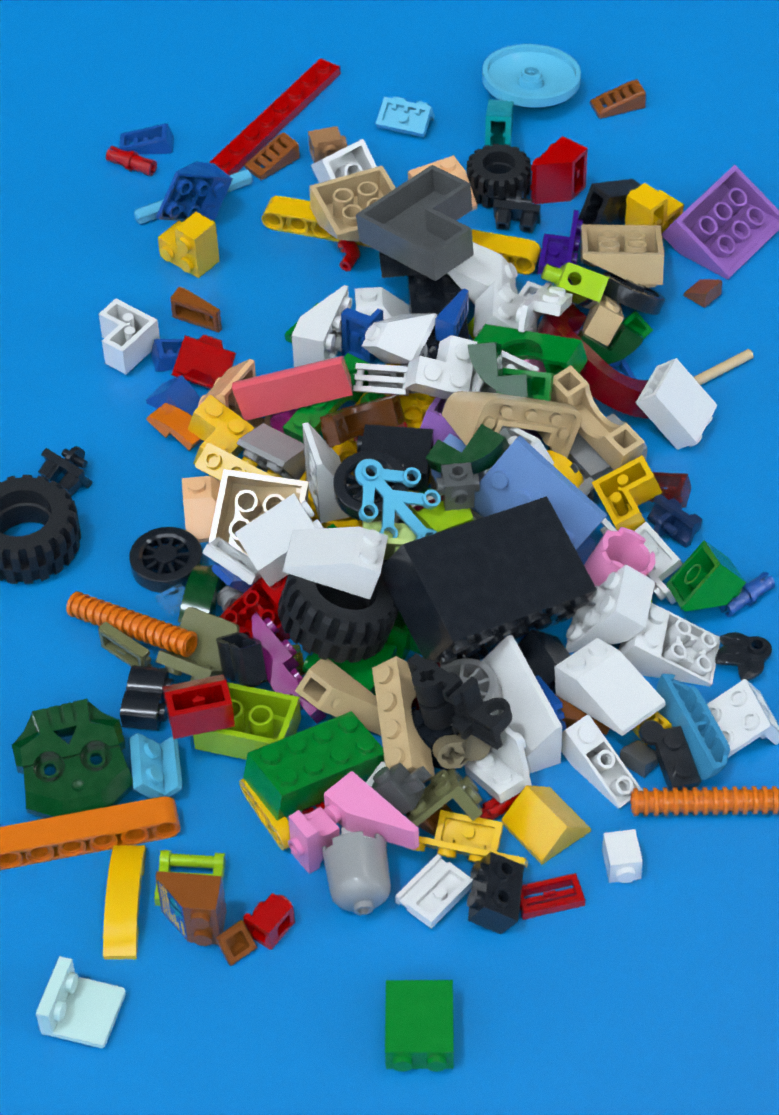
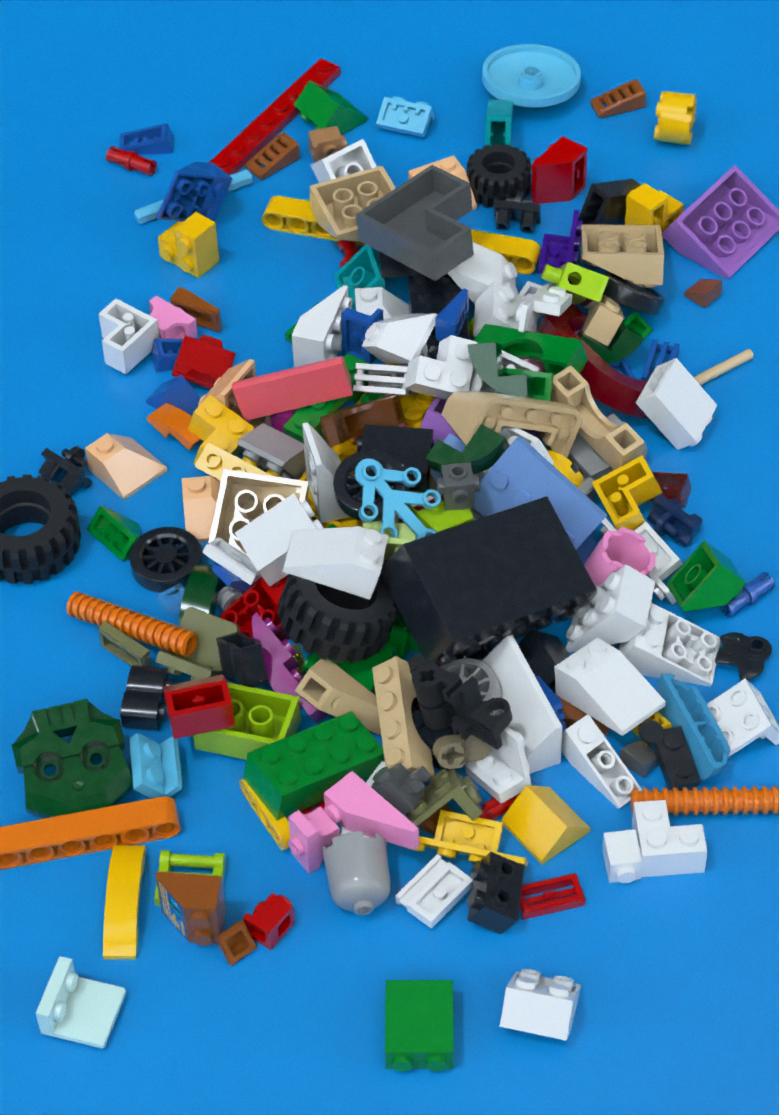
(114, 531): none -> green slope
(122, 464): none -> light nougat slope
(172, 320): none -> bright pink brick
(328, 109): none -> green slope
(360, 272): none -> teal slope
(540, 1004): none -> white slope
(663, 349): none -> blue tile
(667, 848): none -> white brick
(676, 117): none -> yellow brick

